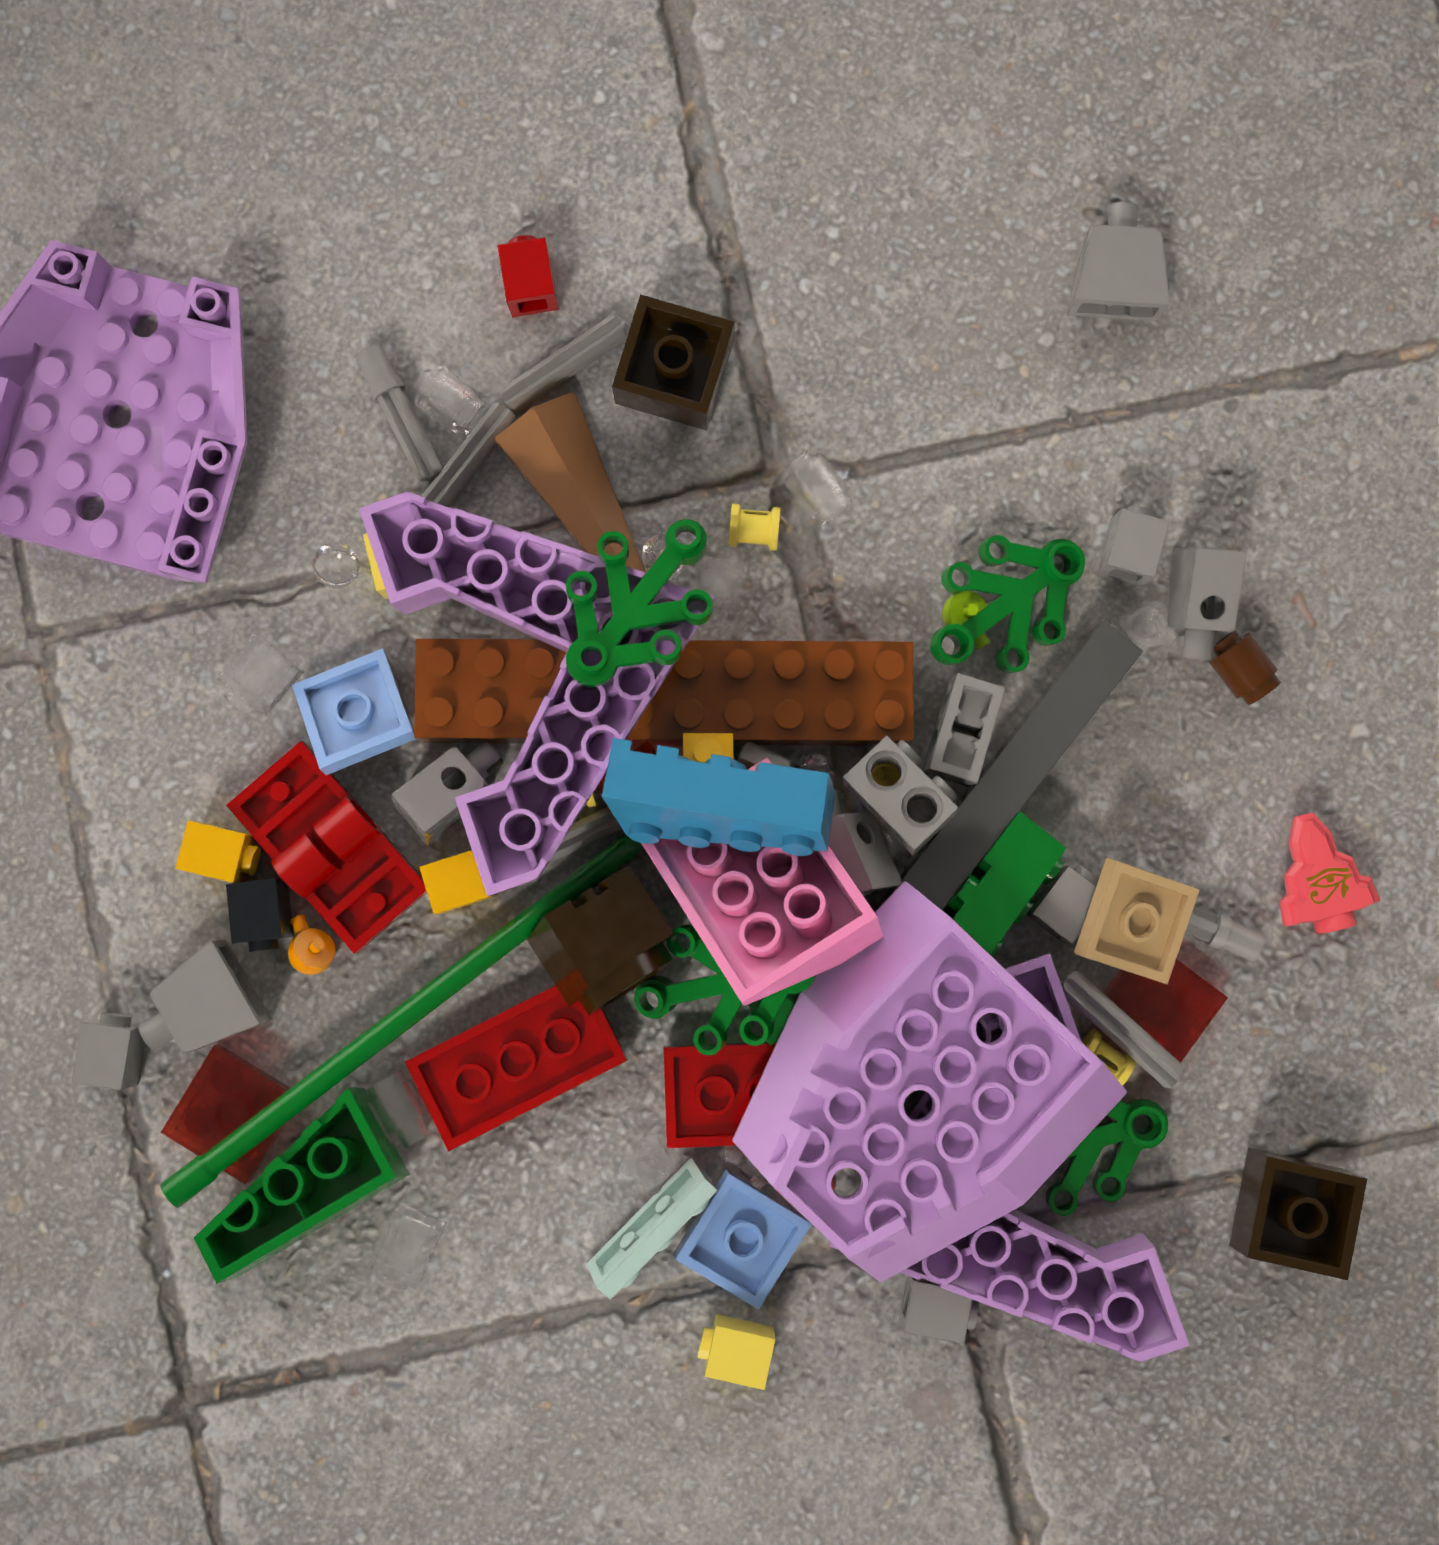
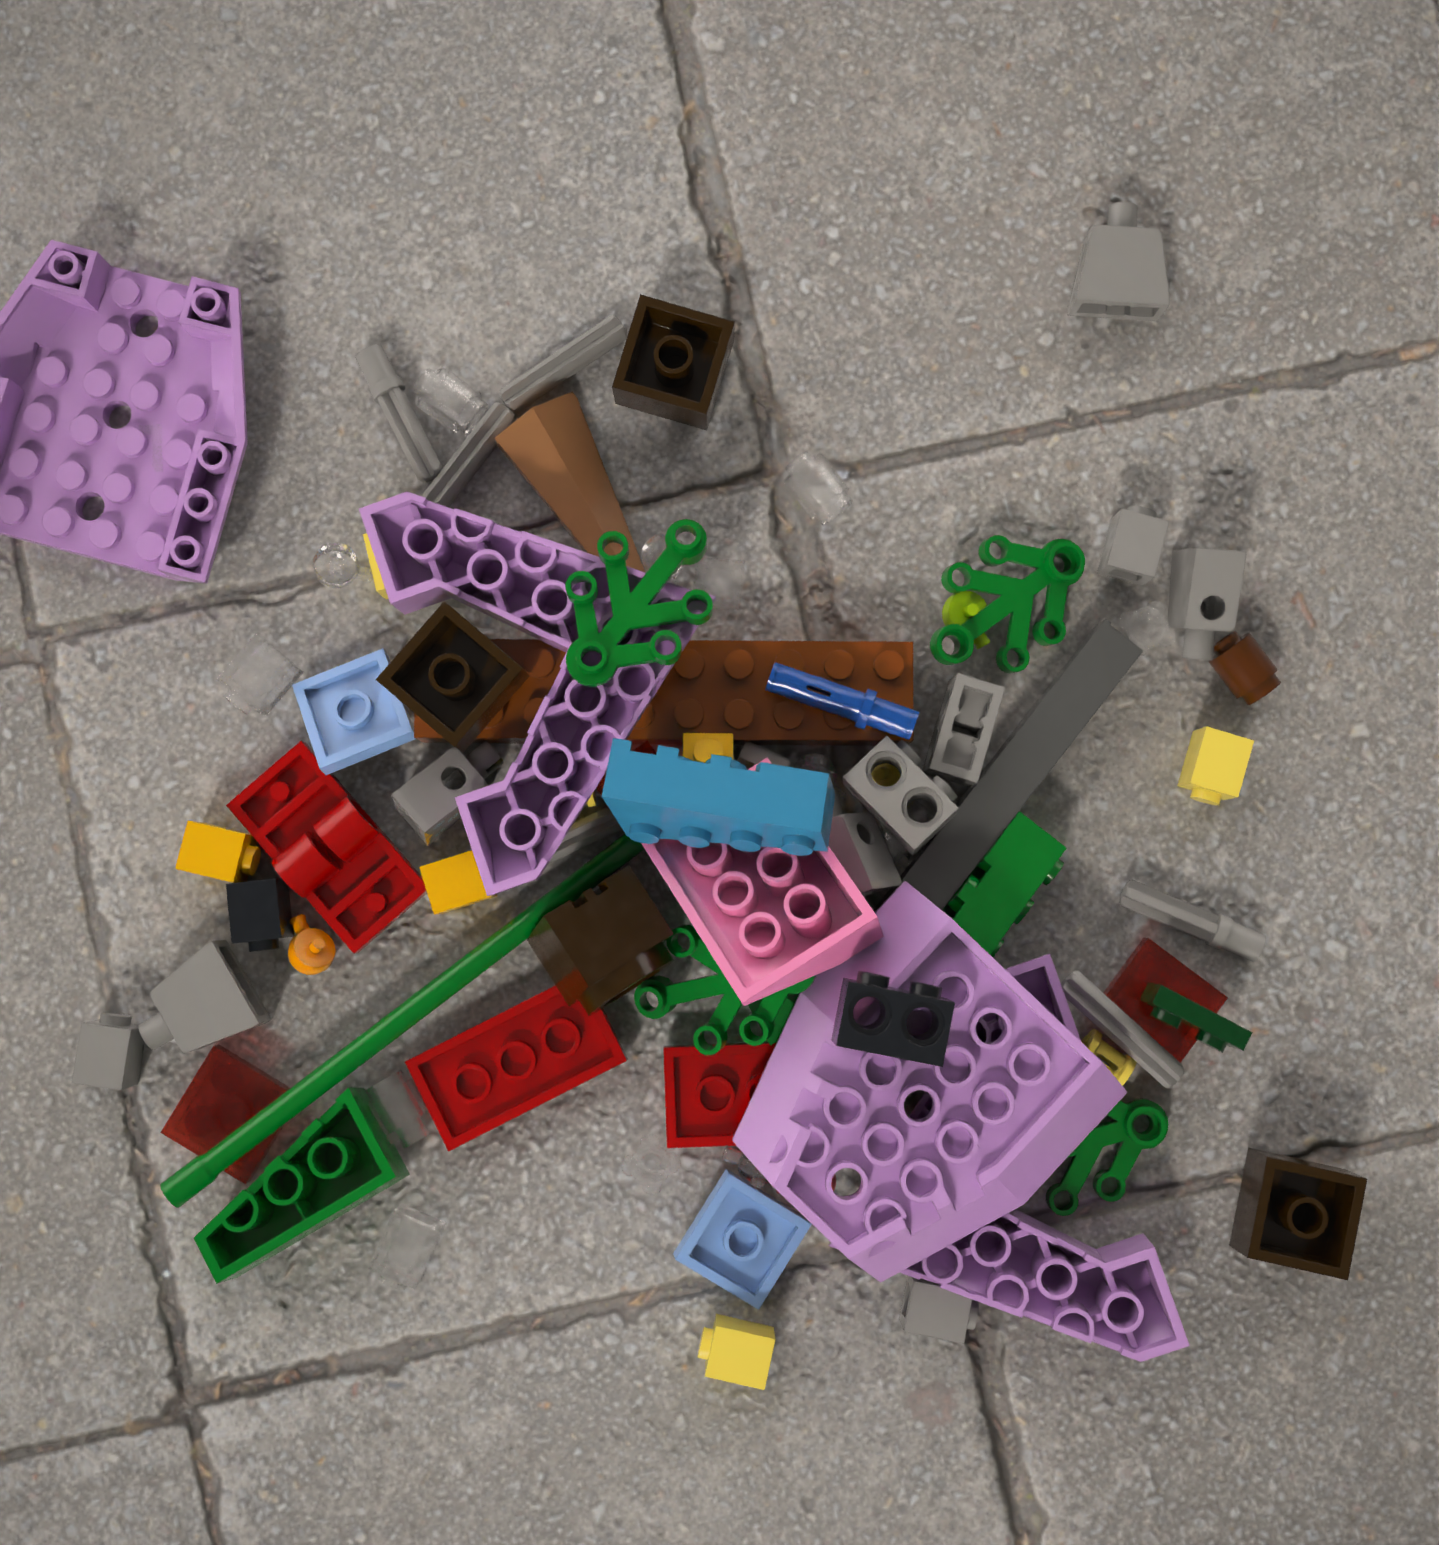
(453, 677): none -> dark brown brick
(527, 276): red brick -> none
(651, 1228): light aqua plate -> none
(754, 527): light yellow bush -> none
(842, 701): none -> blue pin
(889, 1032): none -> black brick
(1065, 903): light grey brick -> none
(1136, 921): tan plate -> none
(1212, 1028): none -> dark green plate
(1215, 765): none -> light yellow brick
(1322, 882): coral rock -> none

